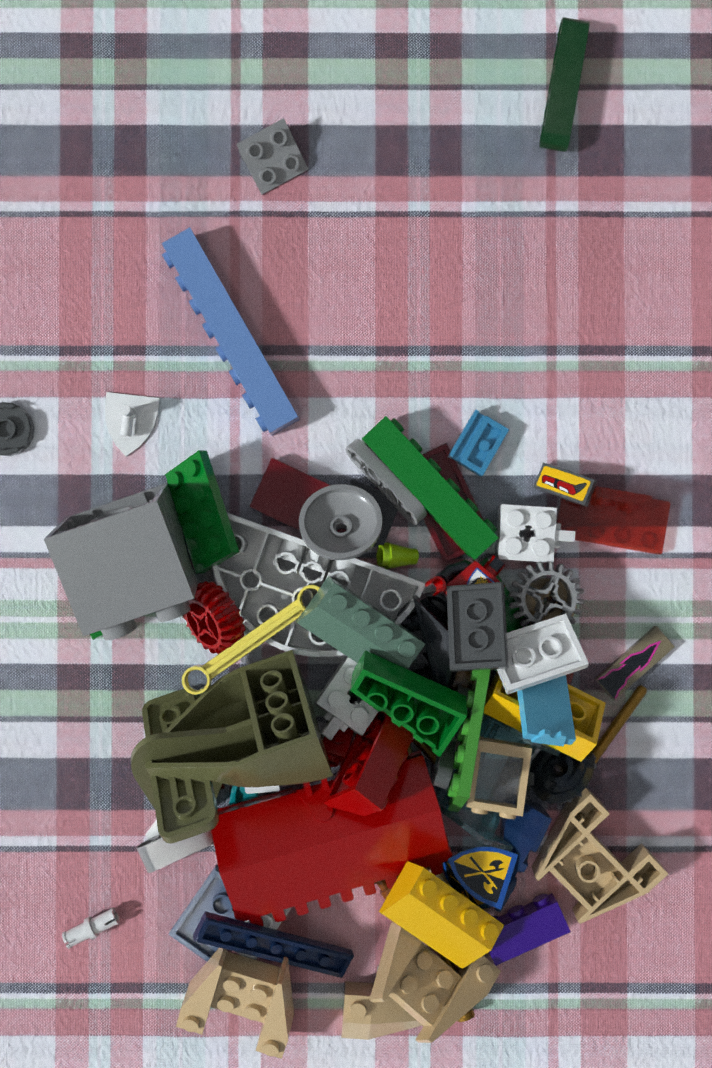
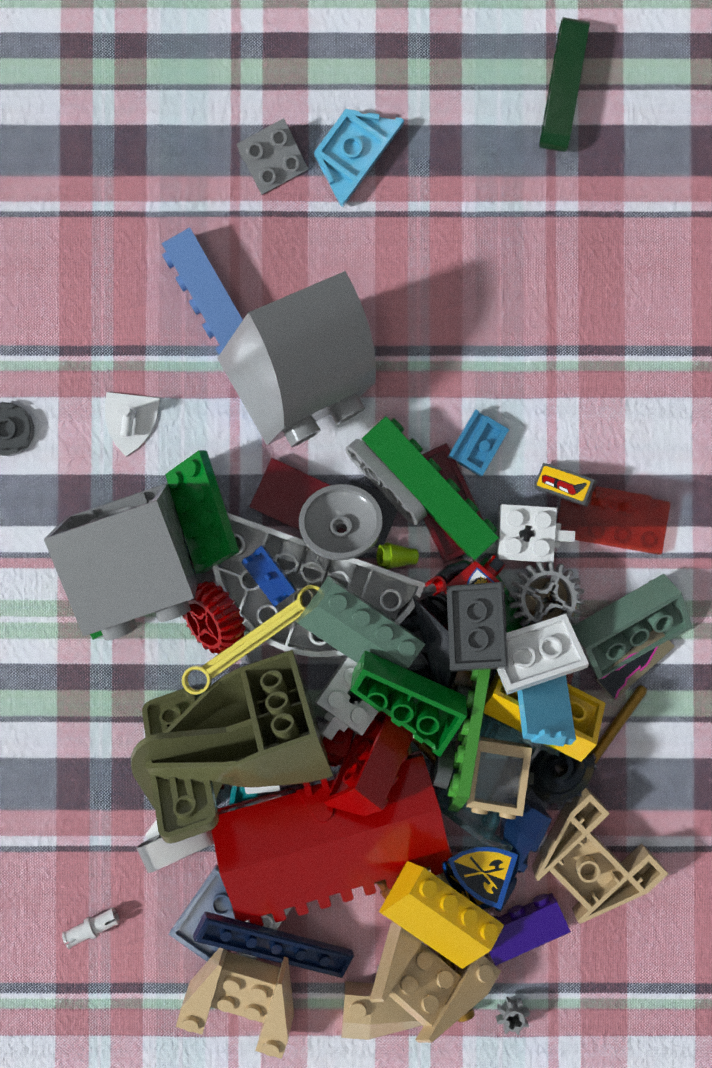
(268, 575): none -> blue hinge
(302, 360): none -> light grey brick
(353, 149): none -> medium azure wing
(511, 1008): none -> light grey gear
(628, 623): none -> sand green slope

